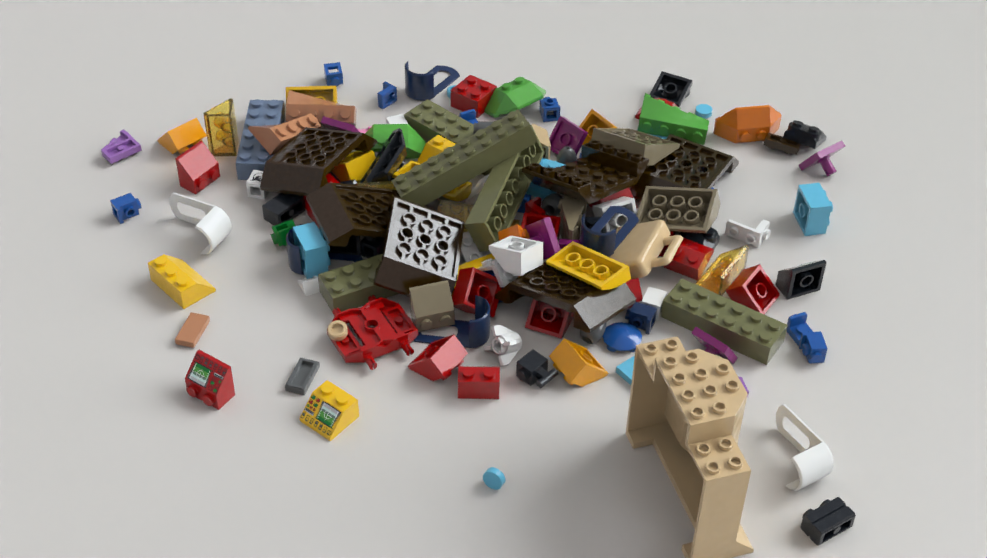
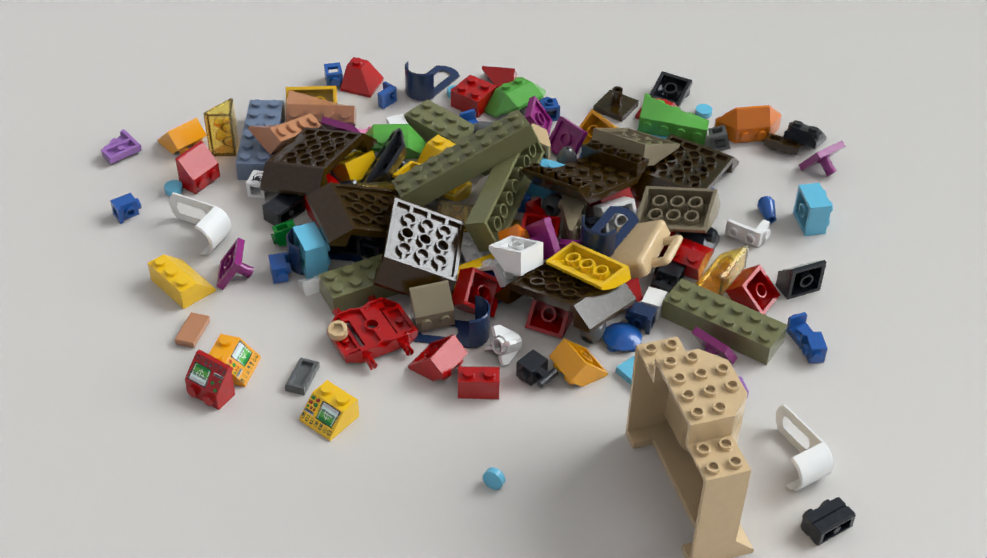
(173, 186): none -> medium azure tile
(232, 264): none -> magenta tile
(238, 355): none -> light orange slope
(279, 267): none -> blue brick
(361, 78): none -> red slope
(499, 75): none -> red slope
(537, 114): none -> magenta tile
(616, 104): none -> dark brown tile
(668, 276): none -> black brick
(719, 138): none -> dark grey brick
(767, 208): none -> blue cone

